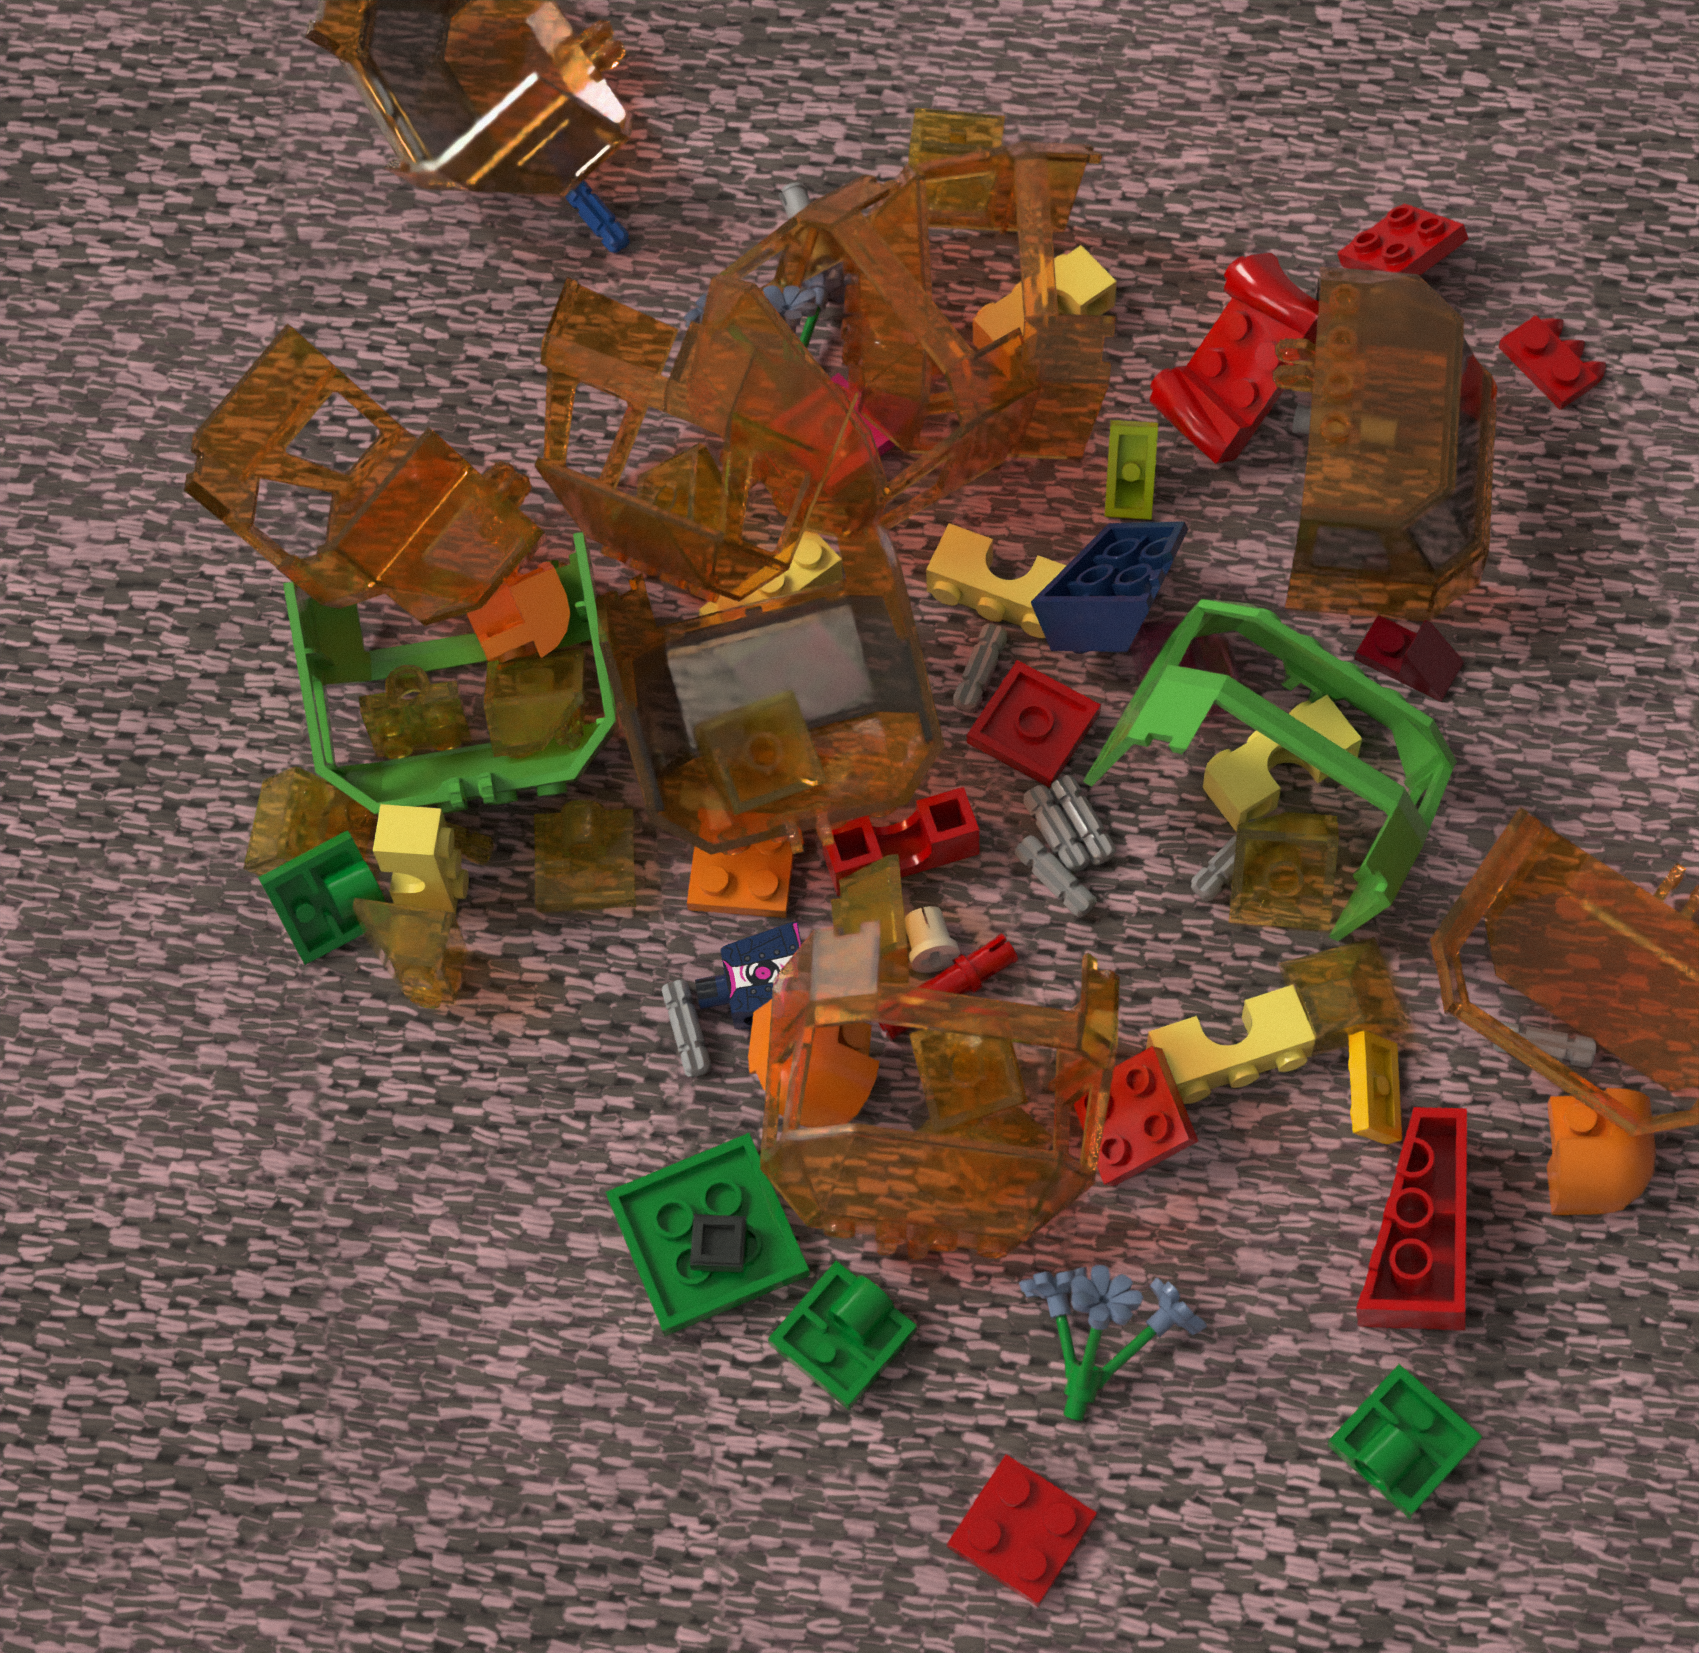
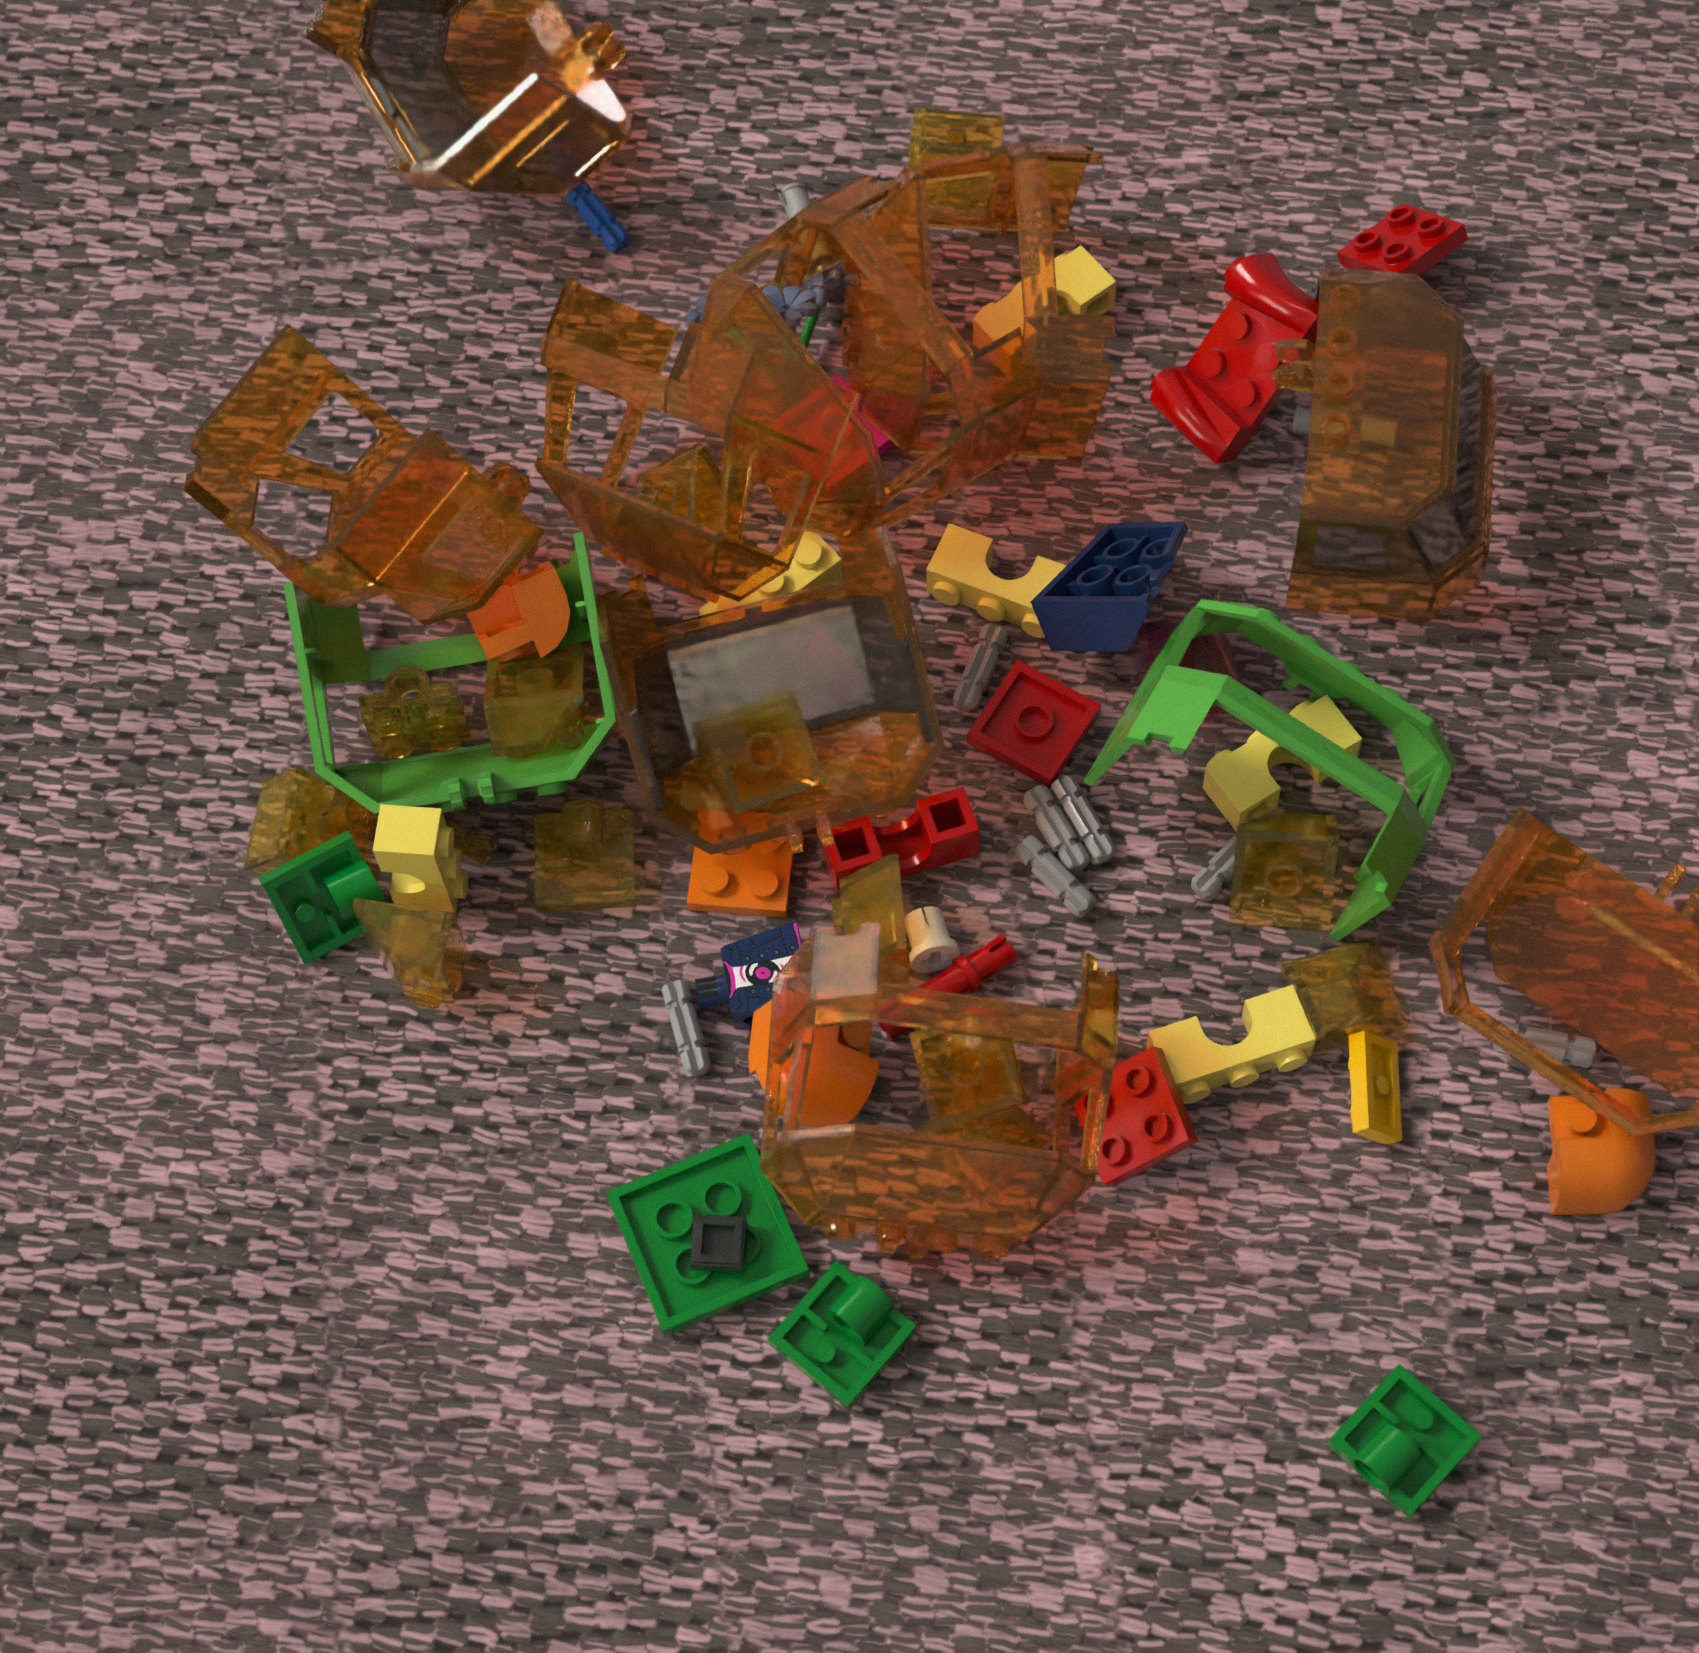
(1021, 1530): red plate -> none
(1105, 1302): sand blue plant -> none
(1131, 469): lime slope -> none
(1415, 659): dark red slope -> none
(1421, 1248): red wedge -> none
(1550, 361): red plate -> none

